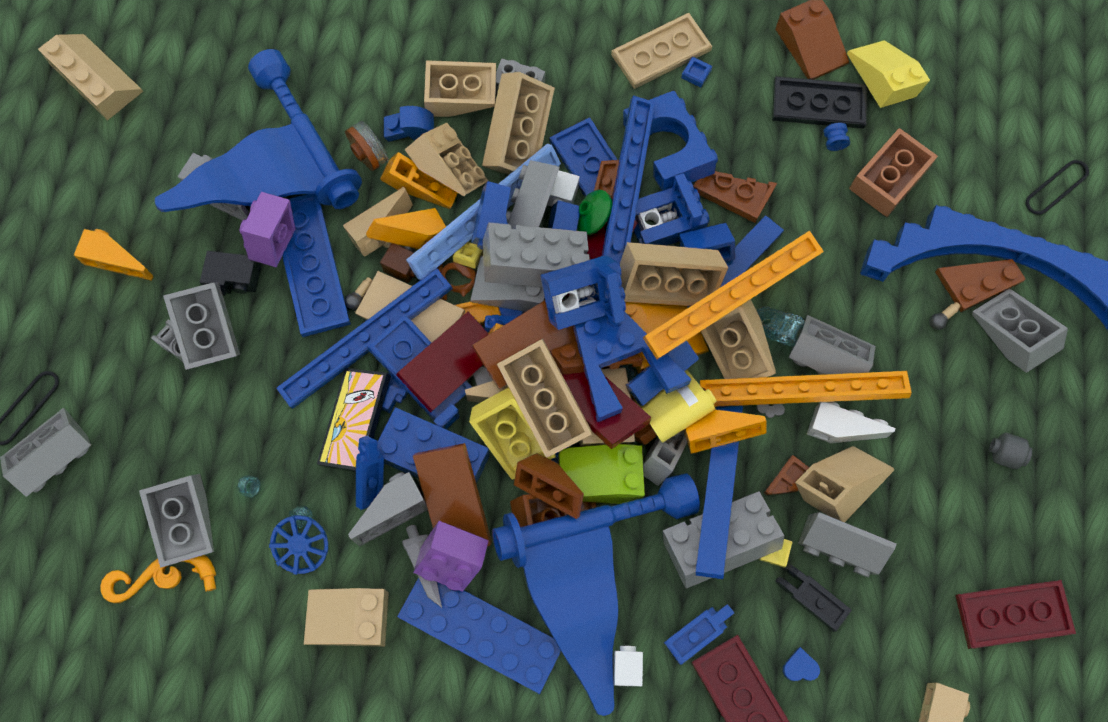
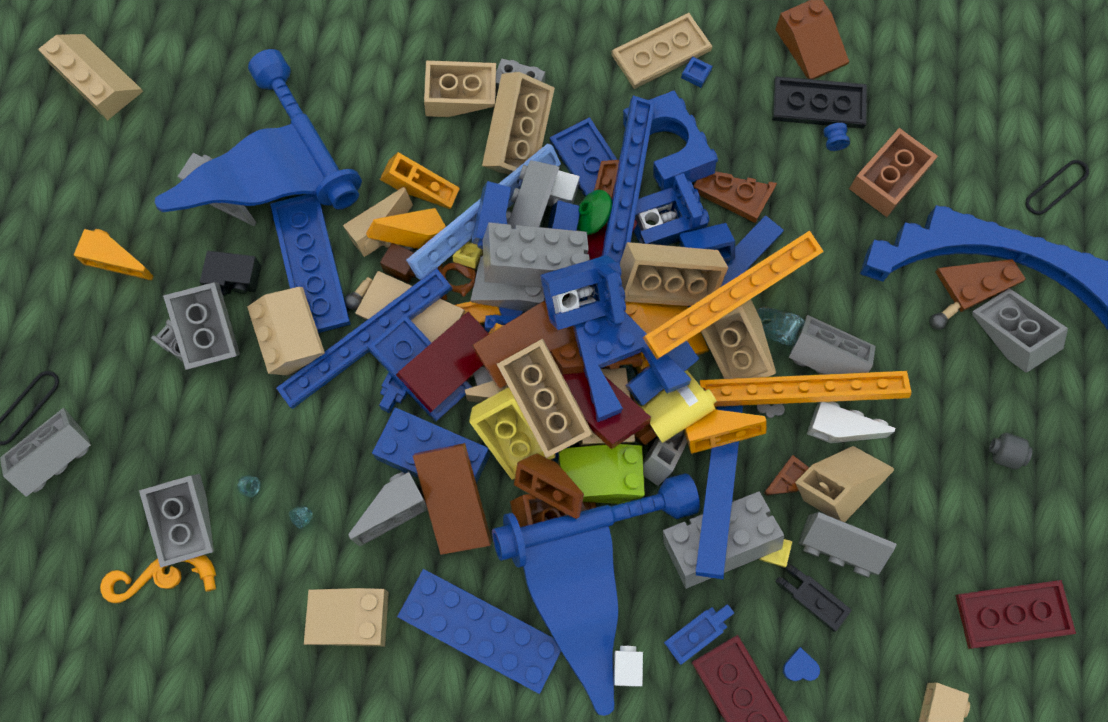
(267, 229): medium lavender brick -> none
(285, 331): none -> tan slope
(298, 544): blue wheel -> none
(353, 417): tile -> none
(366, 145): piece -> none
(368, 472): blue hinge -> none
(410, 122): blue brick -> none
(413, 548): light grey bar -> none
(446, 160): tan slope -> none
(447, 417): blue tile -> none
(451, 556): medium lavender brick -> none
(888, 72): light yellow slope -> none

